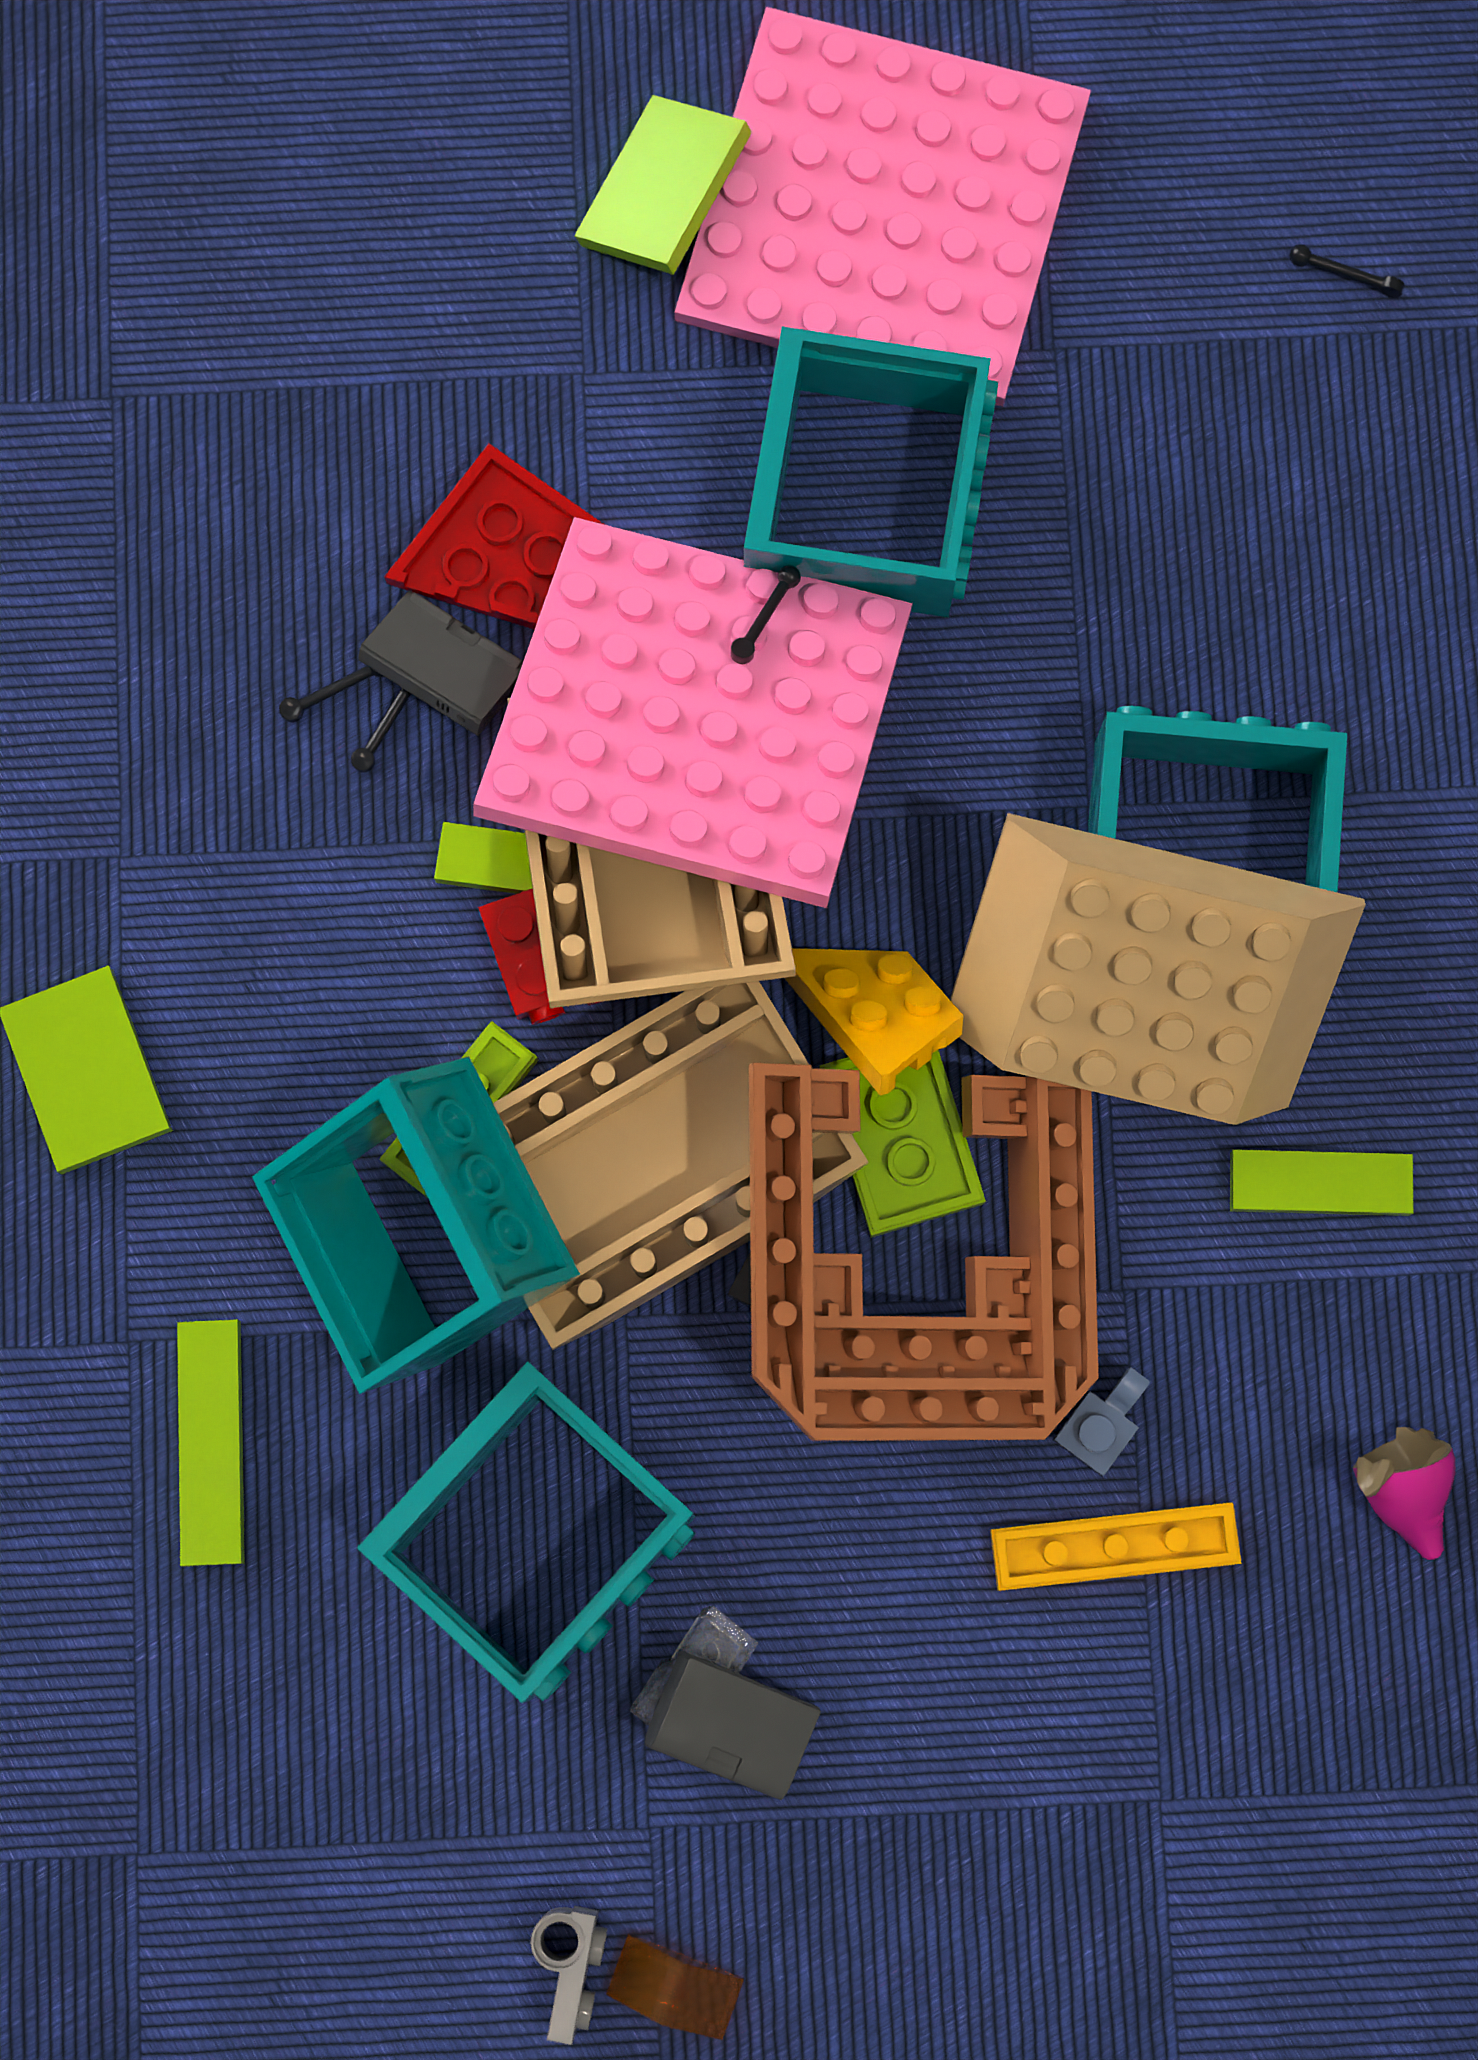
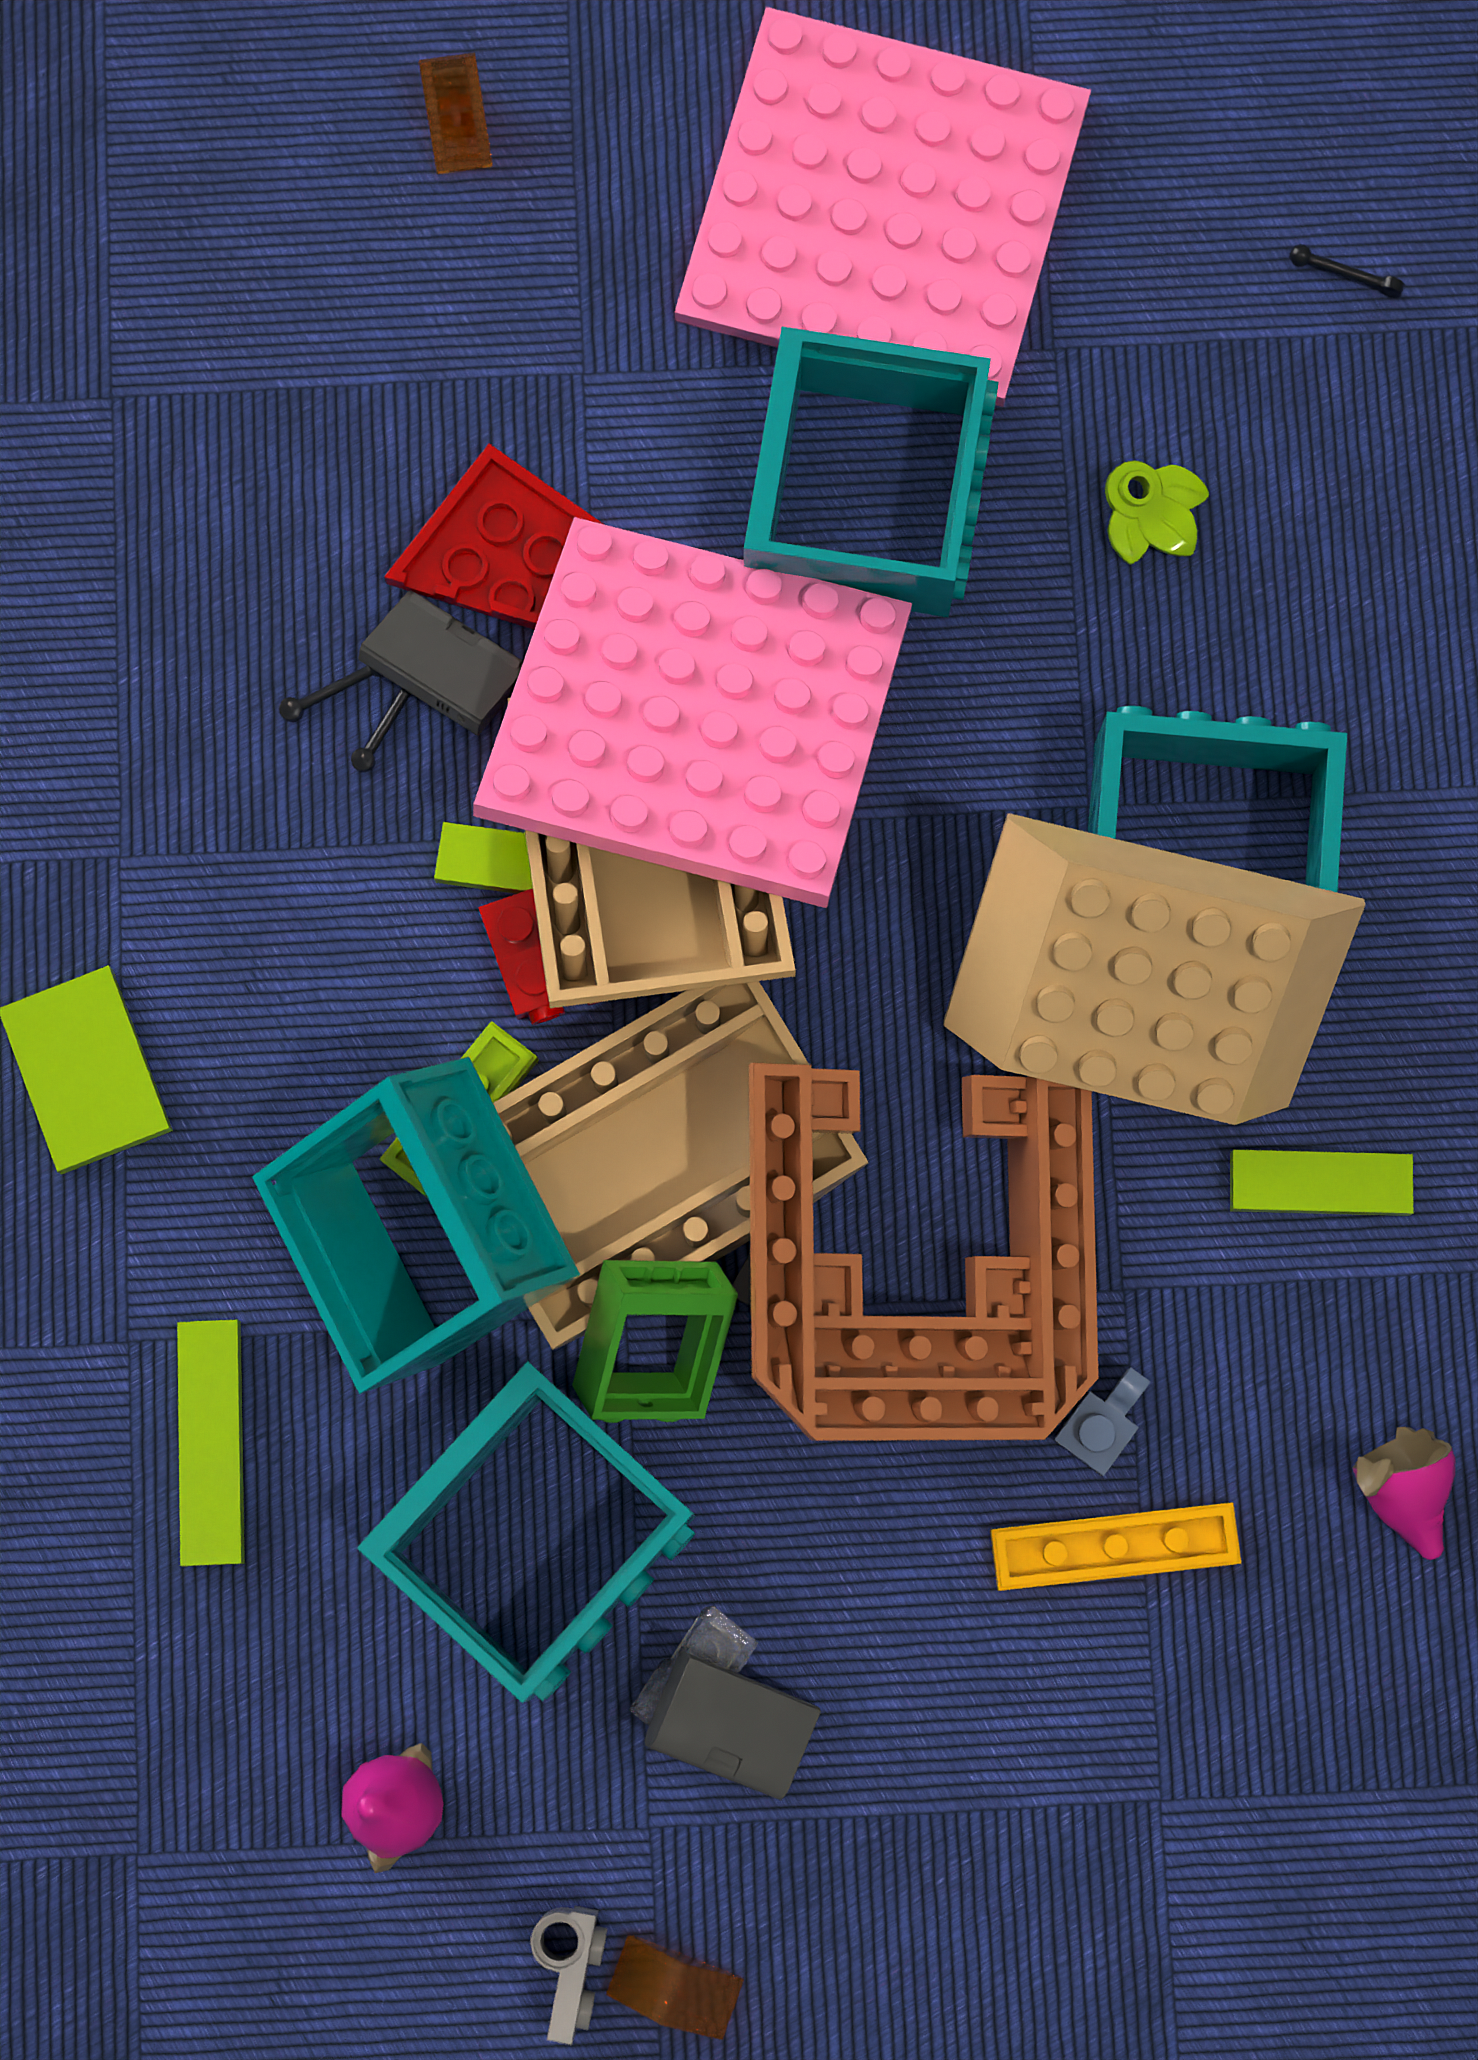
(393, 1805): none -> dark pink hat
(456, 112): none -> clear orange slope
(655, 1289): none -> bright green window
(663, 184): tile -> none
(743, 648): black hinge -> none
(876, 1008): yellow wing -> none
(913, 1150): lime tile -> none
(1160, 516): none -> lime plate

